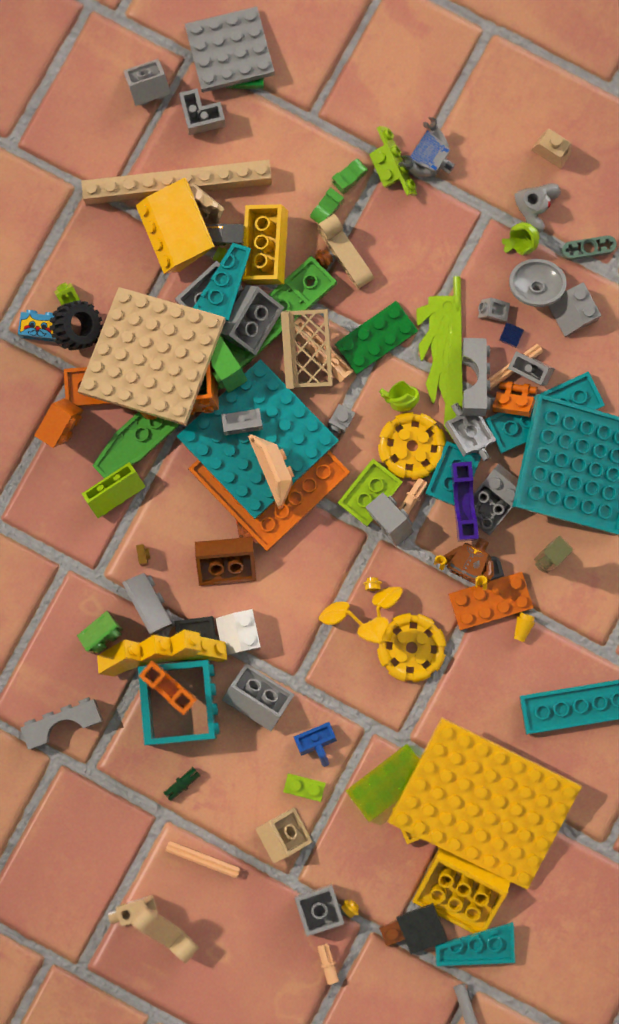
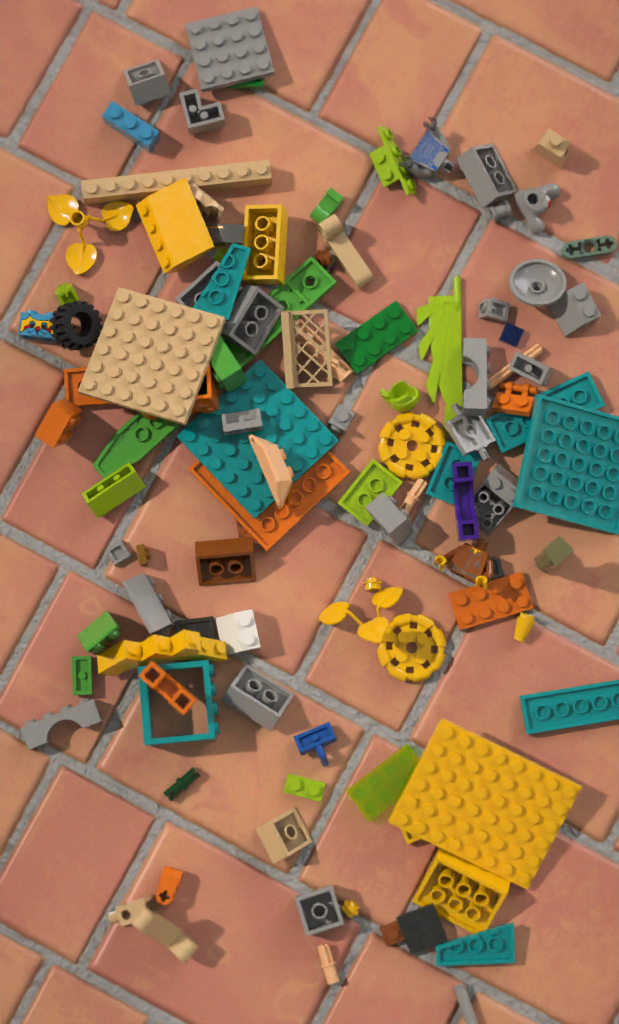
(65, 209): none -> yellow plant
(82, 675): none -> bright green plate
(118, 553): none -> light grey tile
(131, 126): none -> dark azure brick
(170, 882): none -> orange piece
(203, 859): light nougat axle -> none
(349, 176): bright green leg -> none
(487, 175): none -> light grey slope
(500, 211): none -> light grey bush
(523, 239): lime hat -> none

